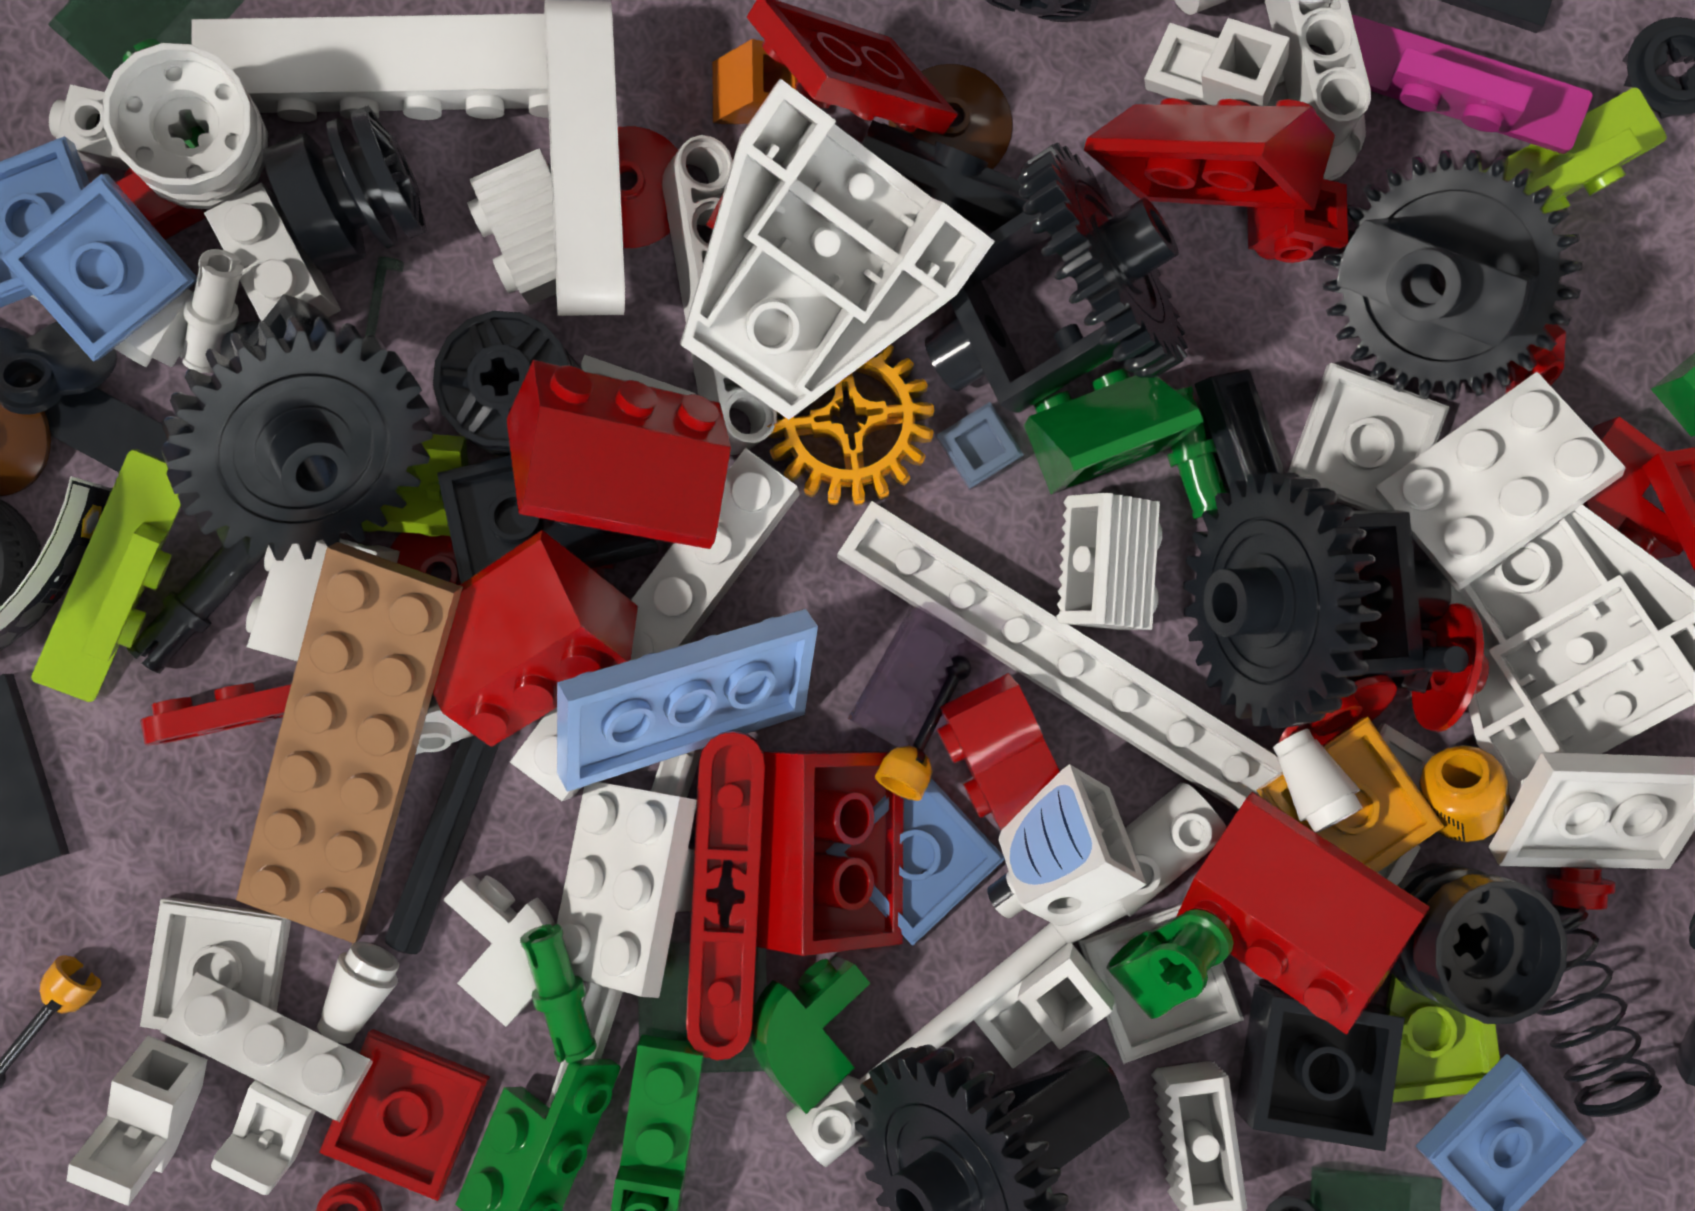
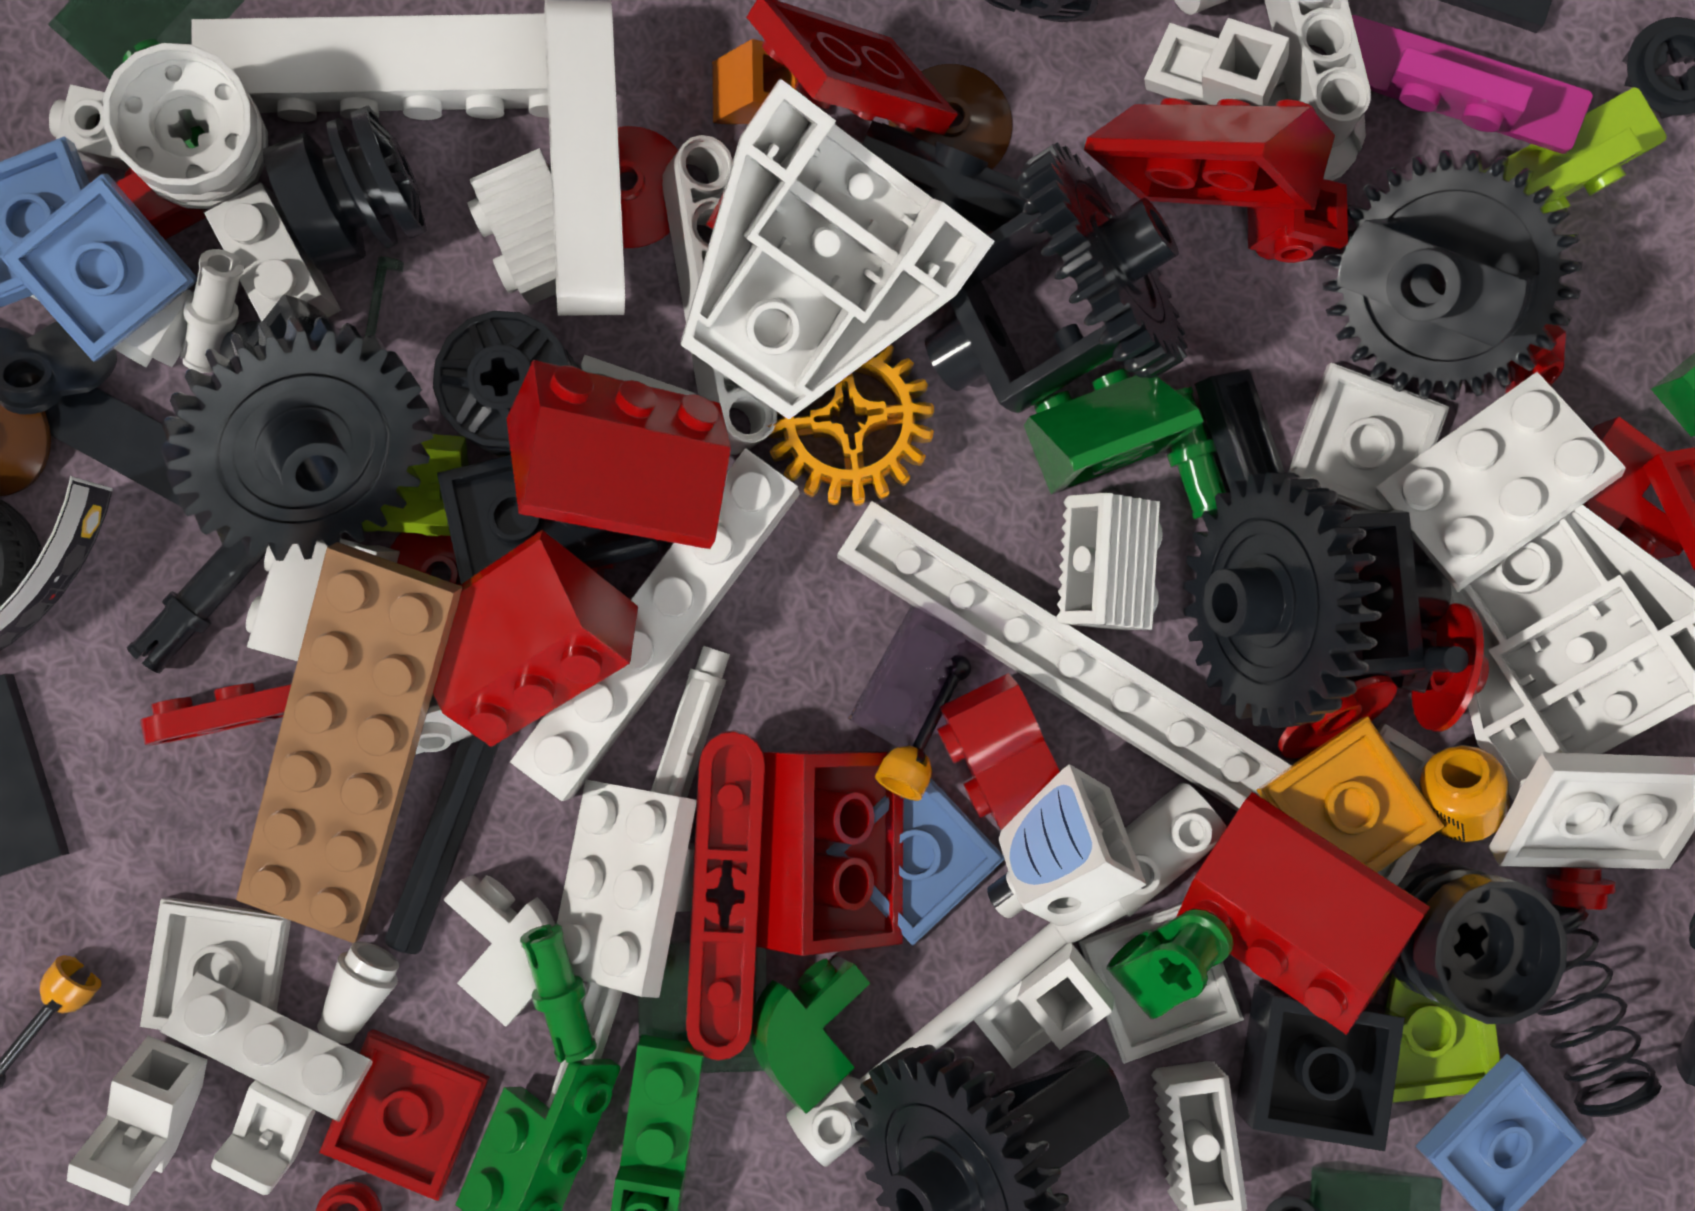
(110, 580): lime bracket -> none
(682, 698): light blue plate -> none
(979, 445): sand blue tile -> none
(1316, 782): white cone -> none

